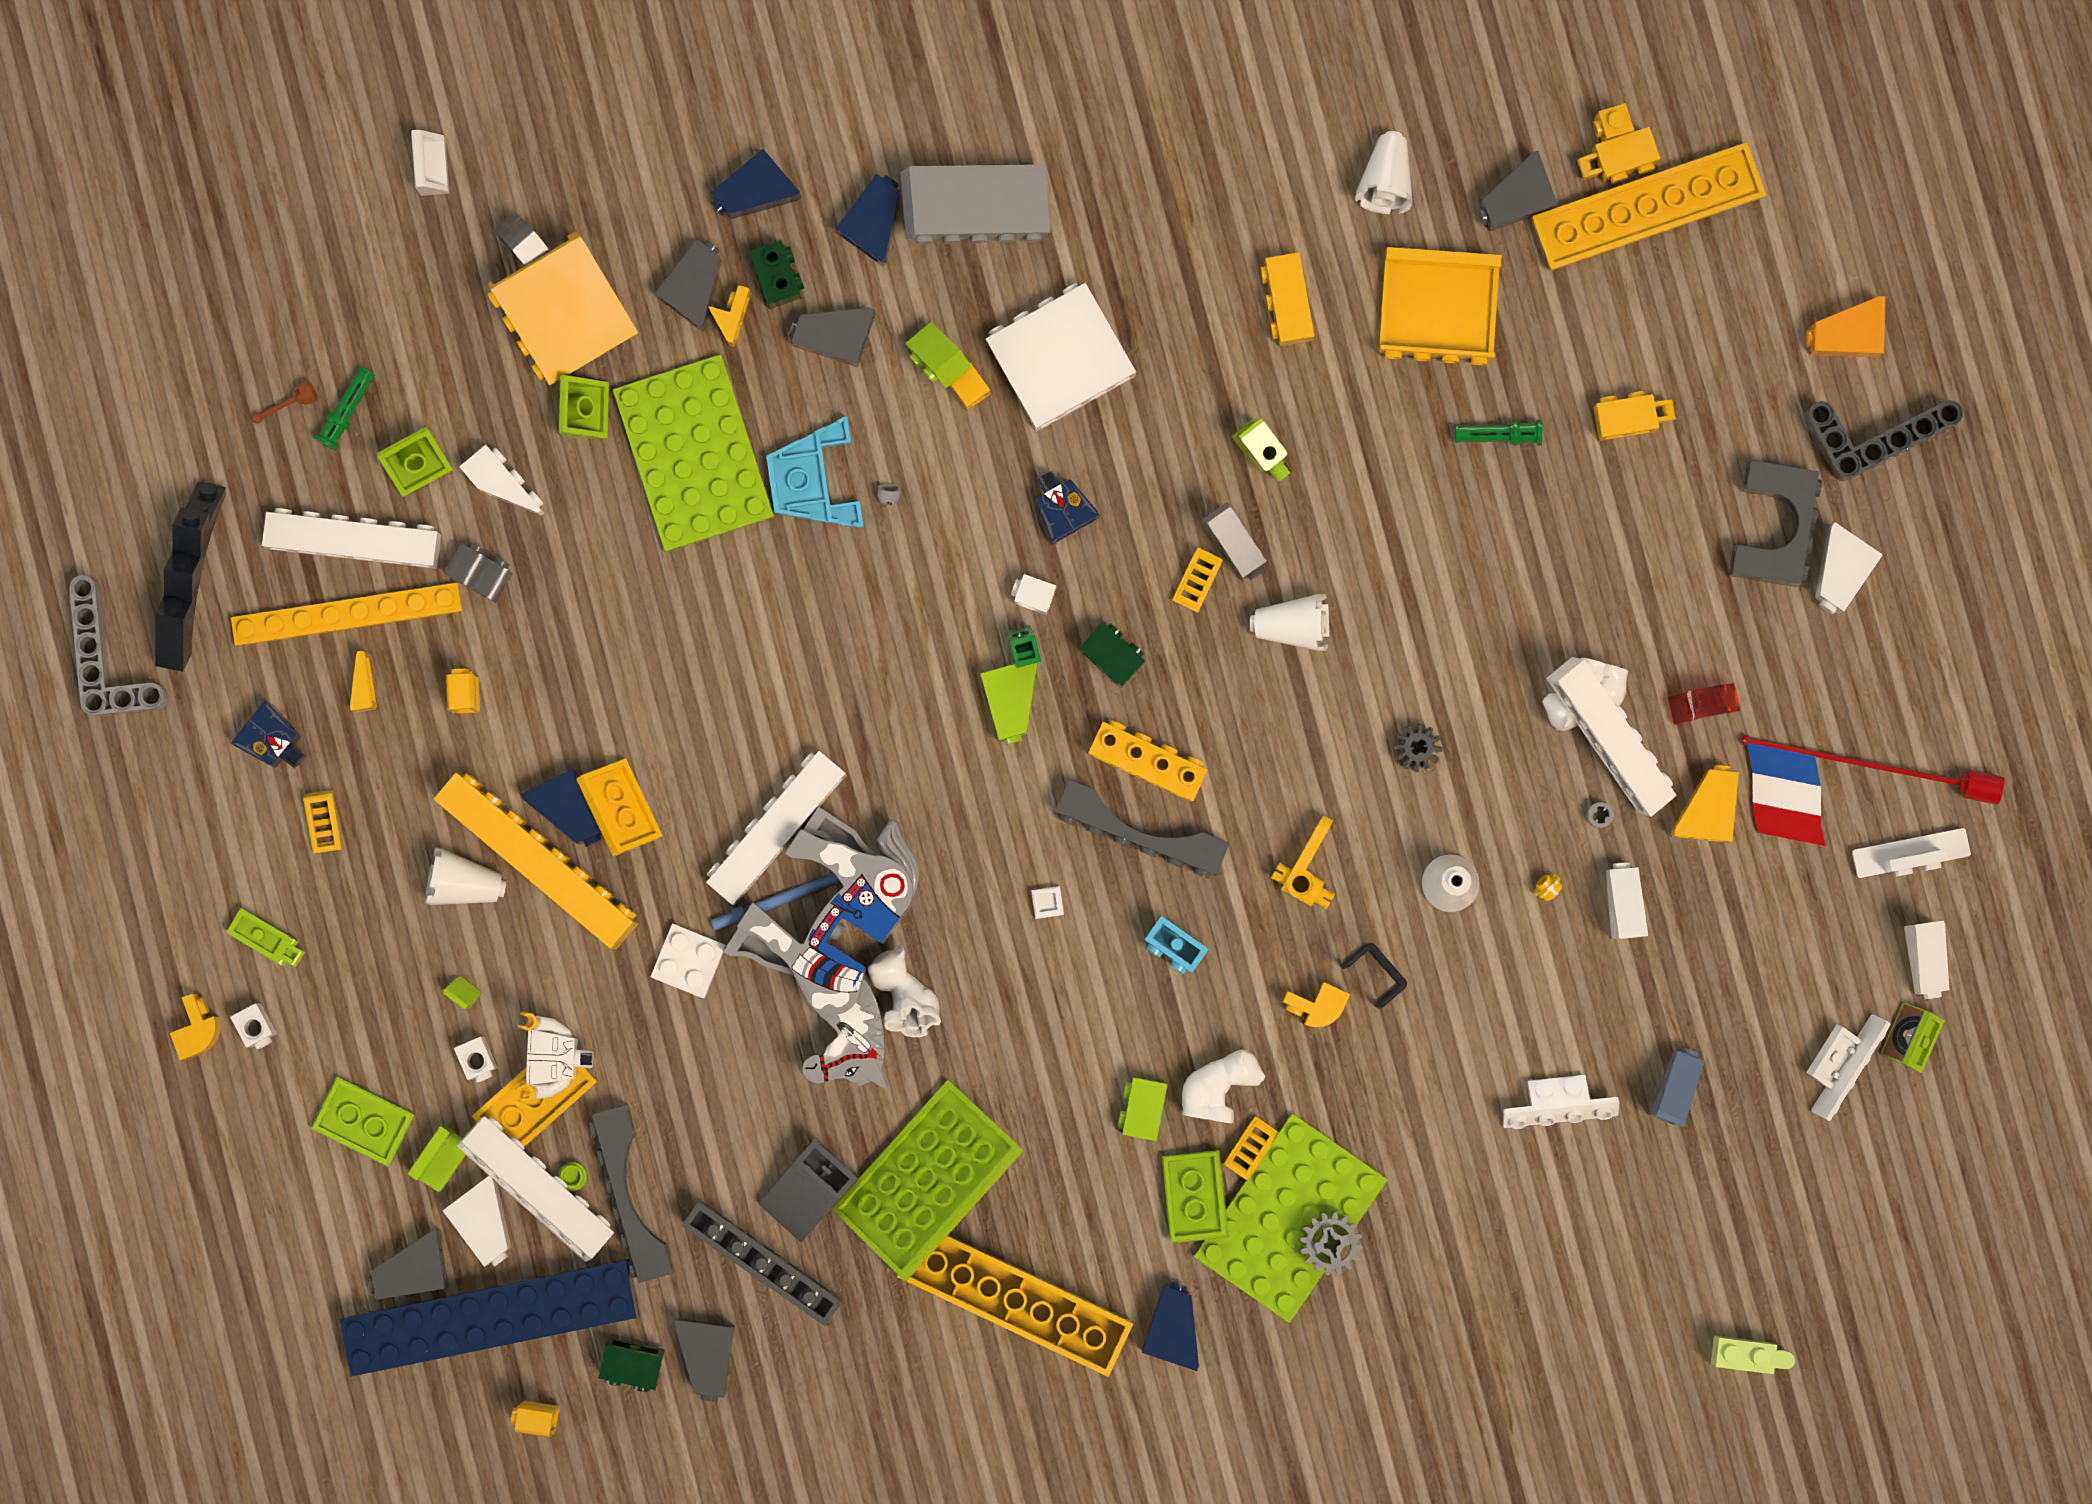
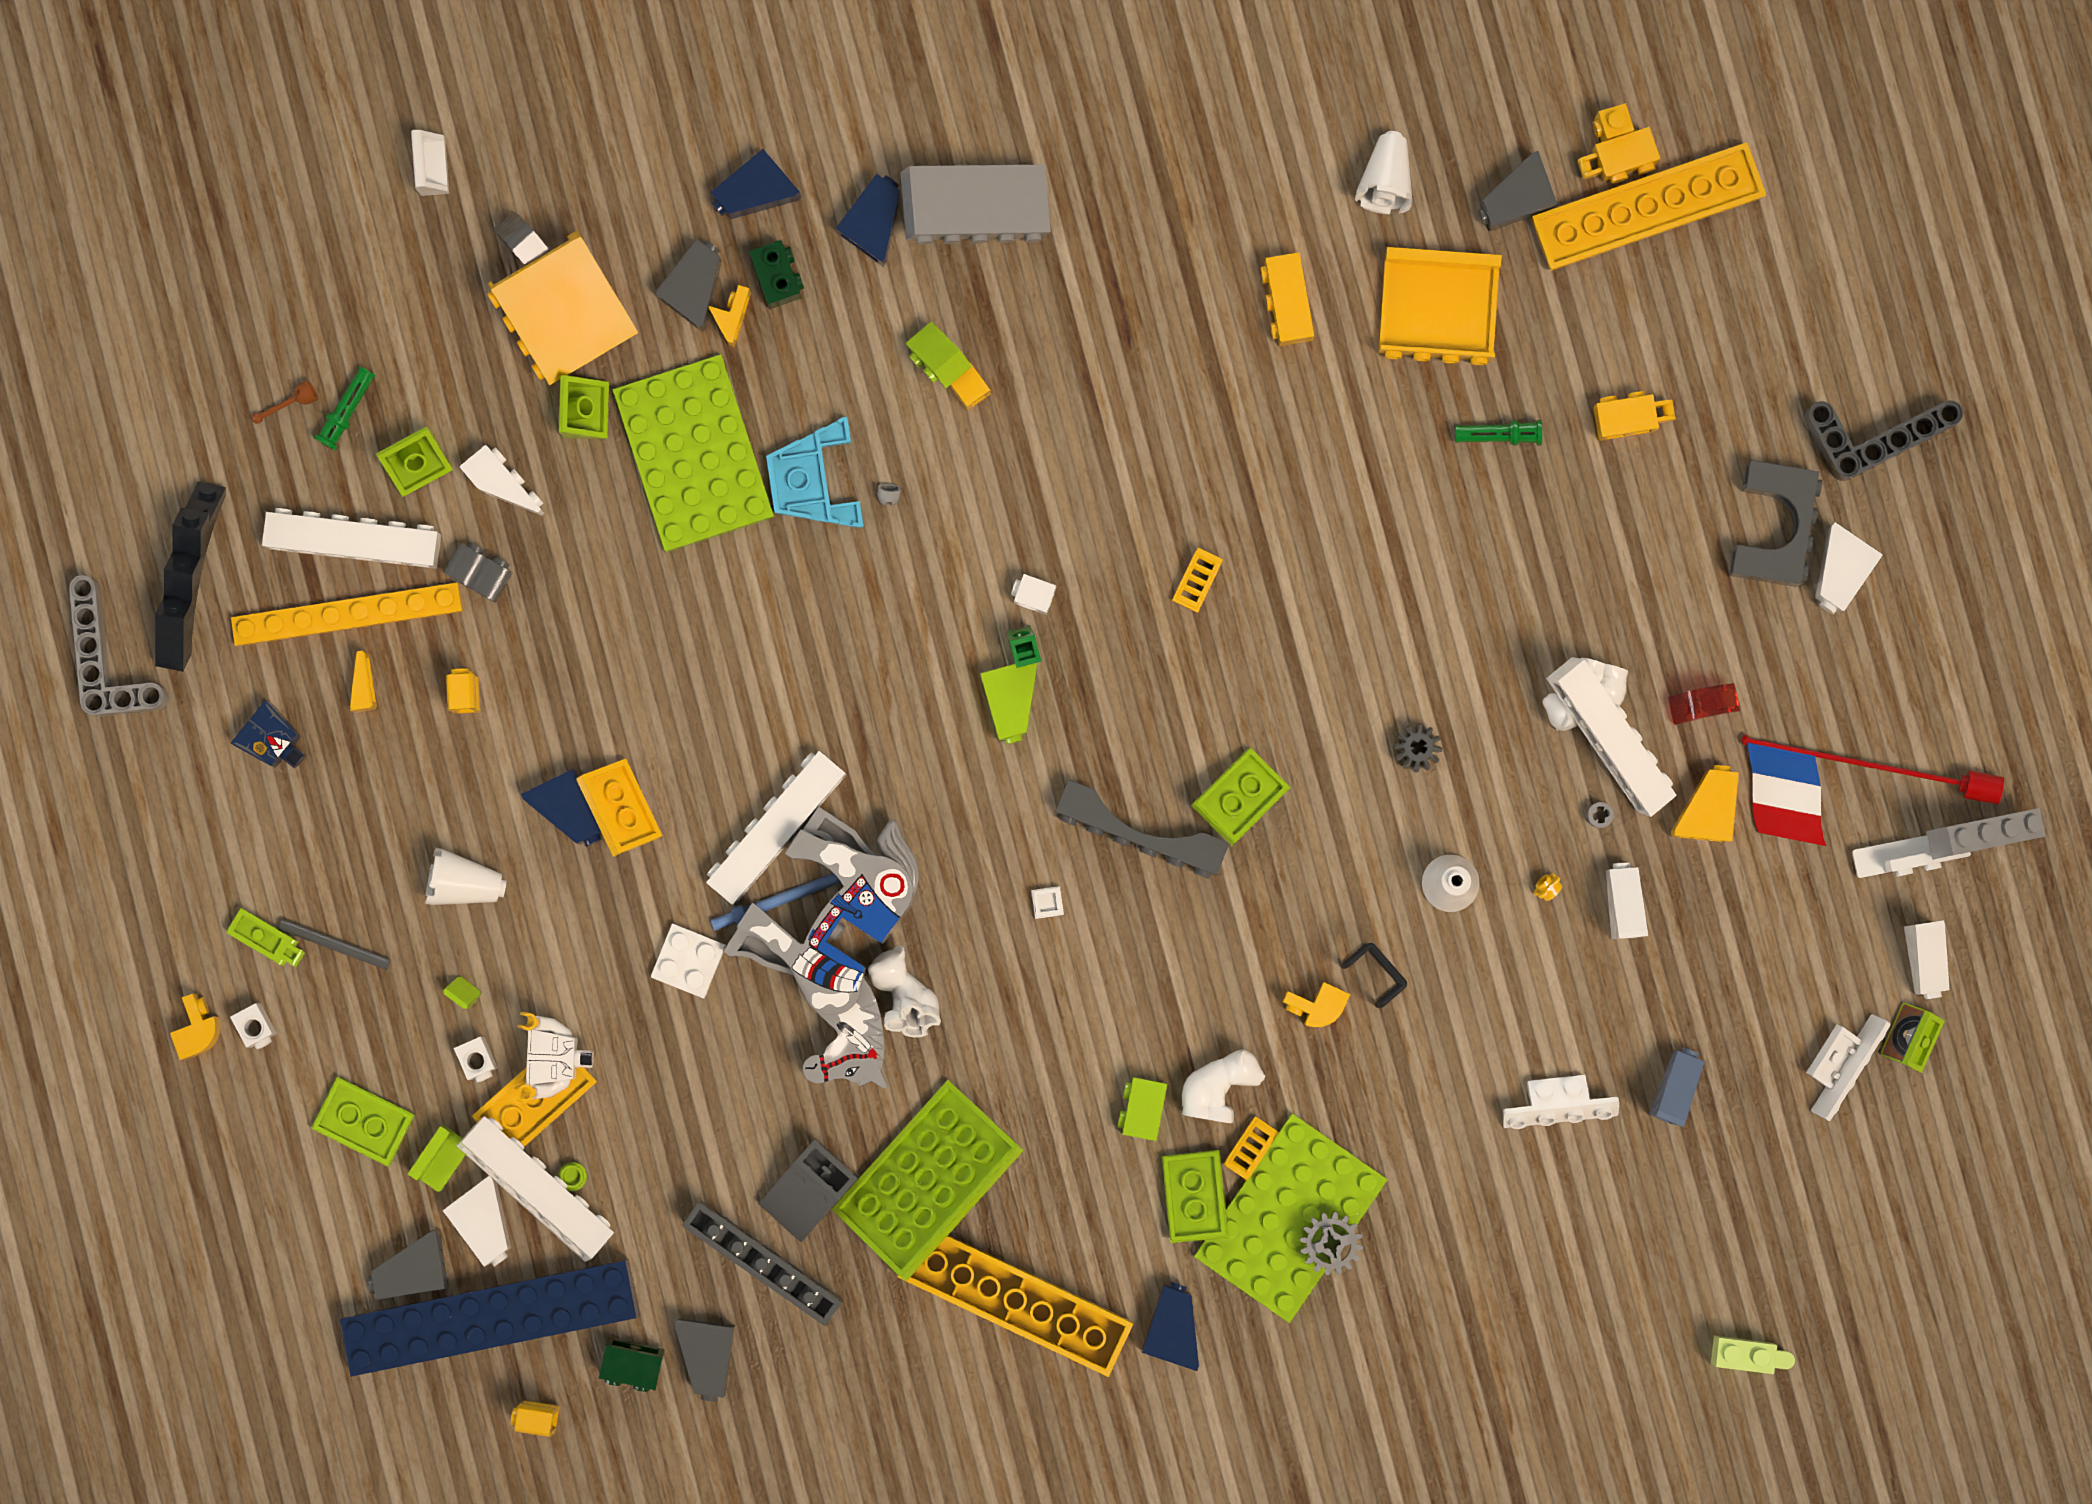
(312, 822): yellow slope -> none
(334, 944): none -> dark grey bar
(536, 861): yellow brick -> none
(648, 1252): dark grey arch -> none
(834, 334): dark grey slope -> none
(1060, 355): white panel -> none
(1063, 508): dark blue torso -> none
(1113, 654): dark green brick -> none
(1148, 761): yellow brick -> none
(1176, 944): medium azure brick -> none
(1234, 542): slope -> none
(1240, 796): none -> lime tile
(1254, 439): torso -> none
(1294, 622): white cone -> none
(1315, 885): yellow piece -> none
(1850, 332): light orange slope -> none
(1985, 833): none -> light grey brick

